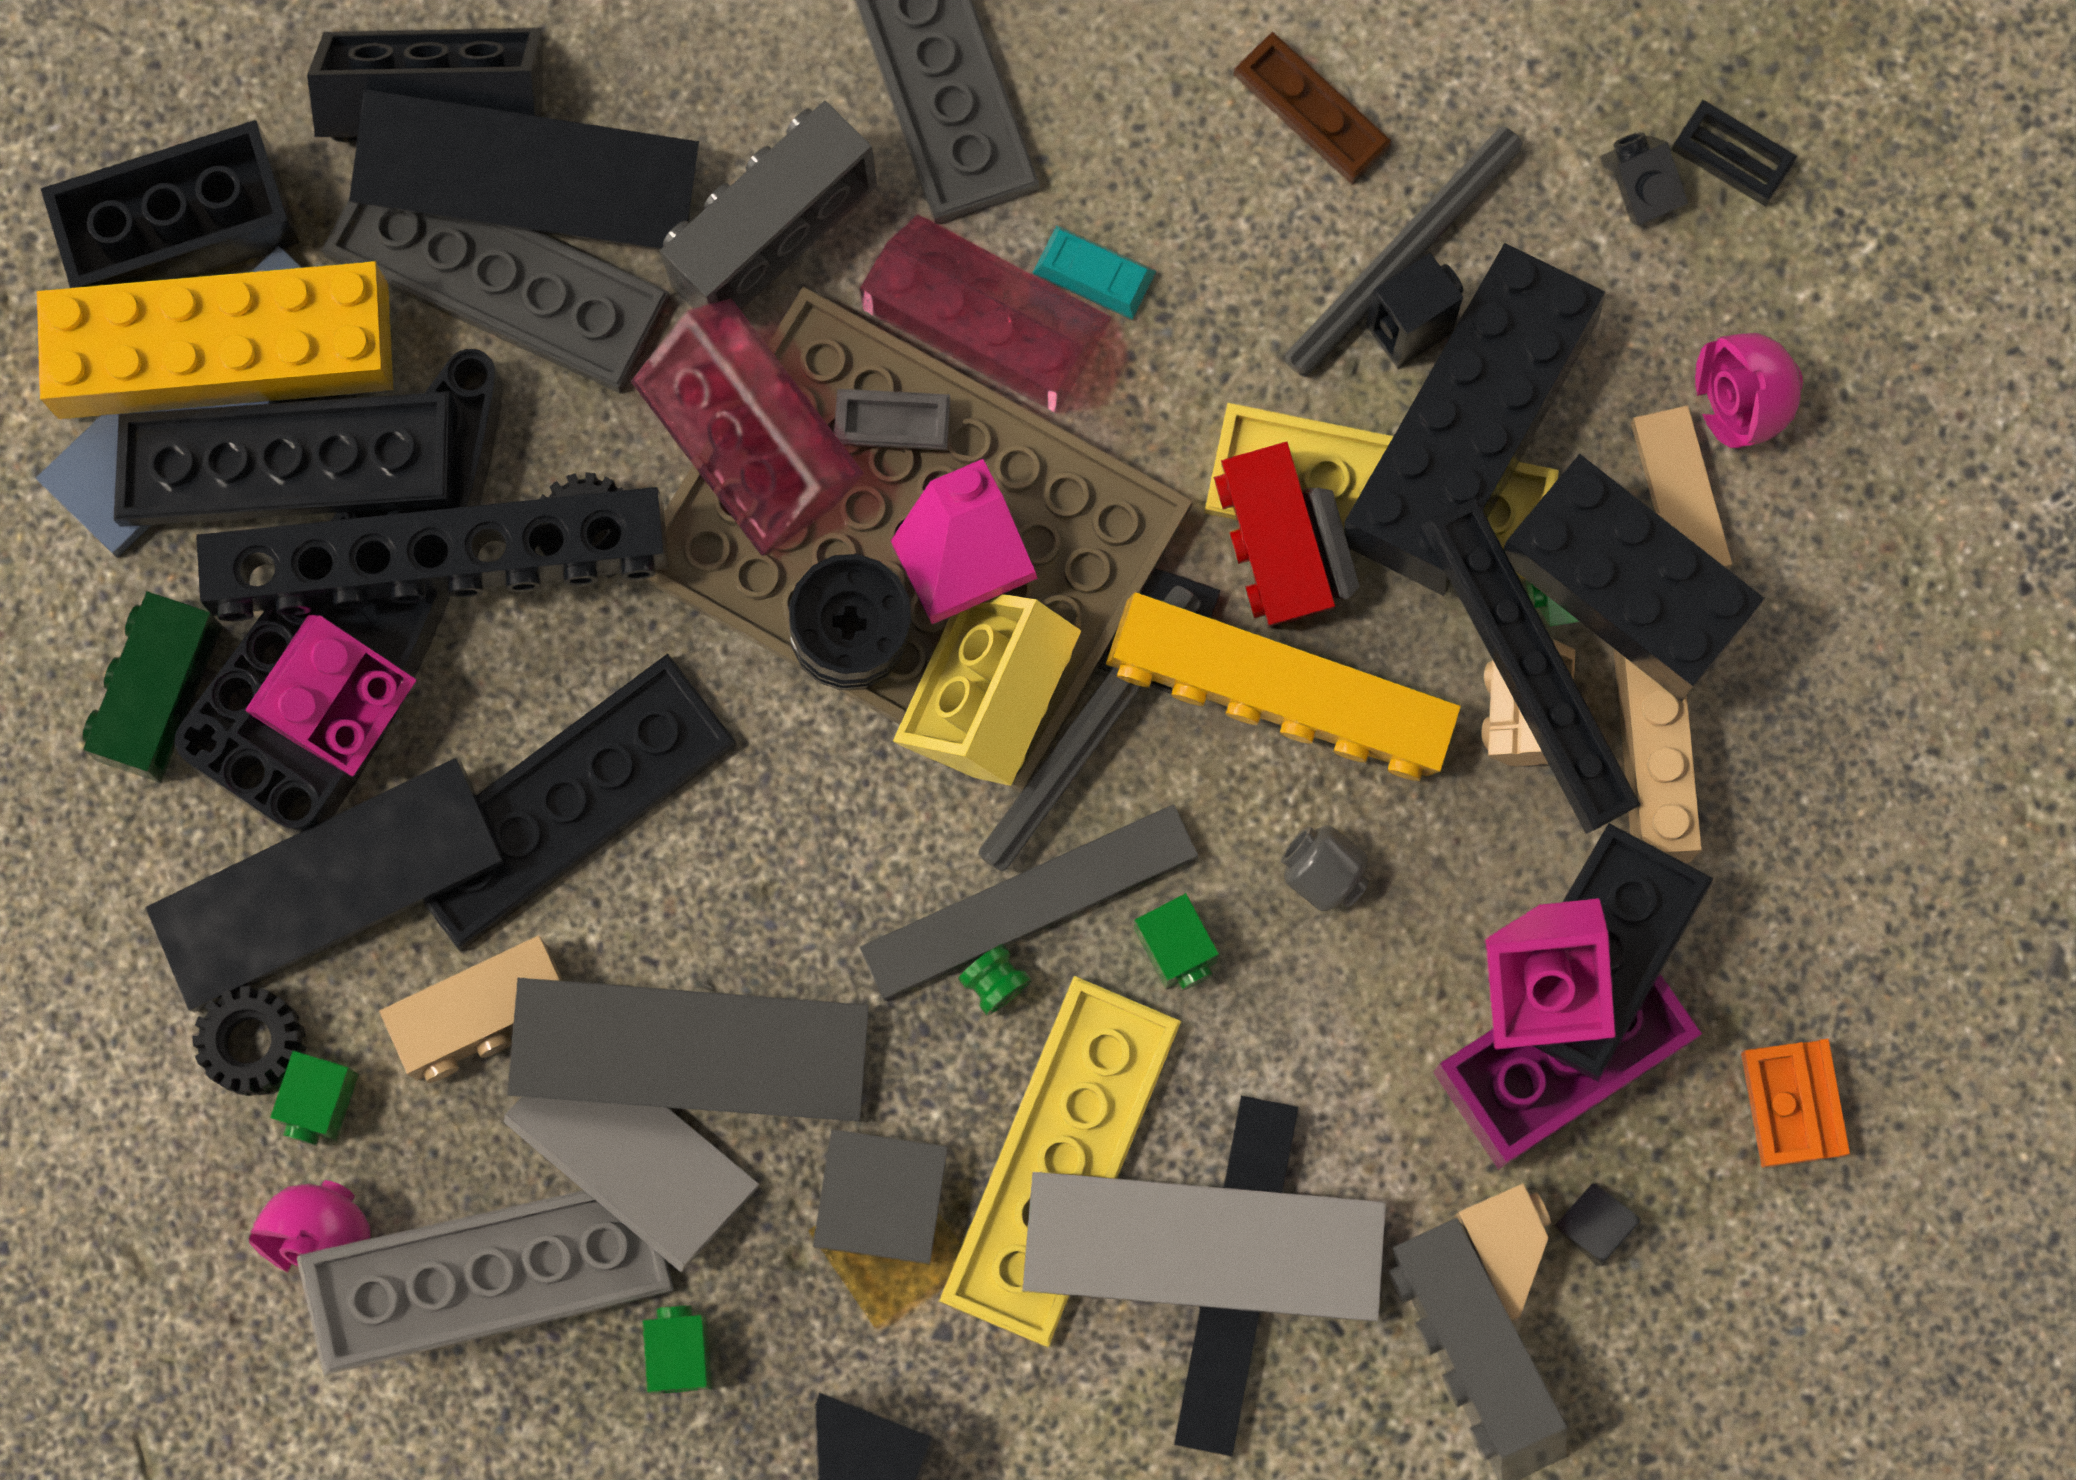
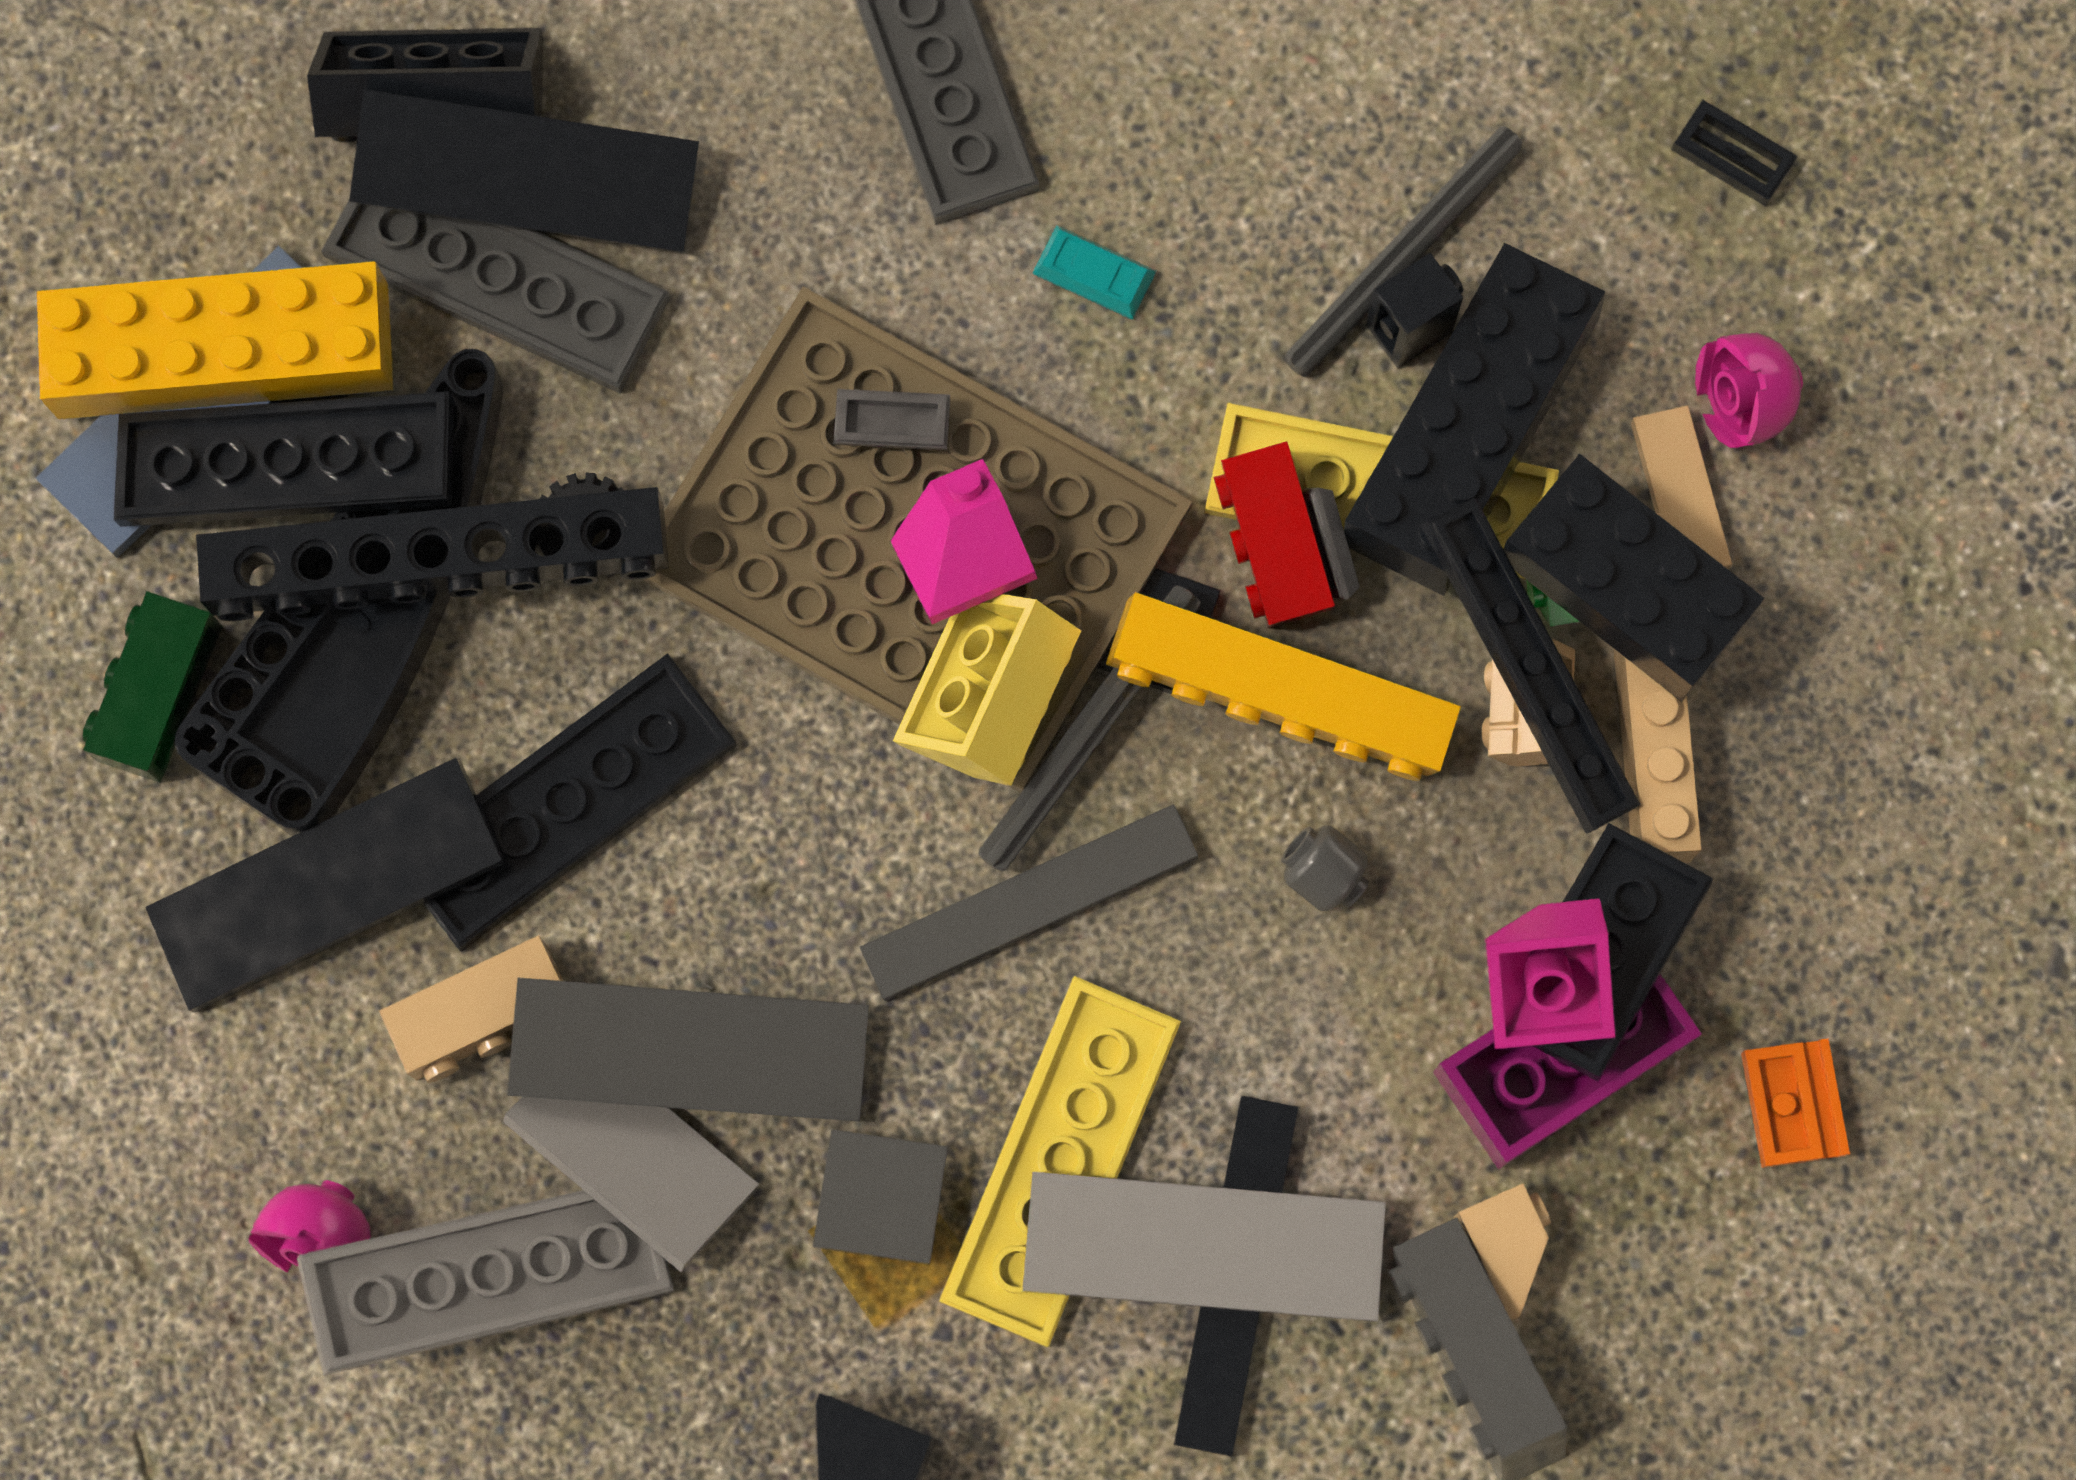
(172, 211): black brick -> none
(224, 1017): black tyre -> none
(313, 1098): green brick -> none
(330, 694): dark pink slope -> none
(676, 1351): green brick -> none
(745, 425): clear pink slope -> none
(771, 211): dark grey brick -> none
(857, 589): black wheel -> none
(983, 311): clear pink slope -> none
(994, 979): green wheel -> none
(1177, 943): green brick -> none
(1312, 108): reddish brown tile -> none
(1597, 1224): black slope -> none
(1645, 176): black bracket -> none

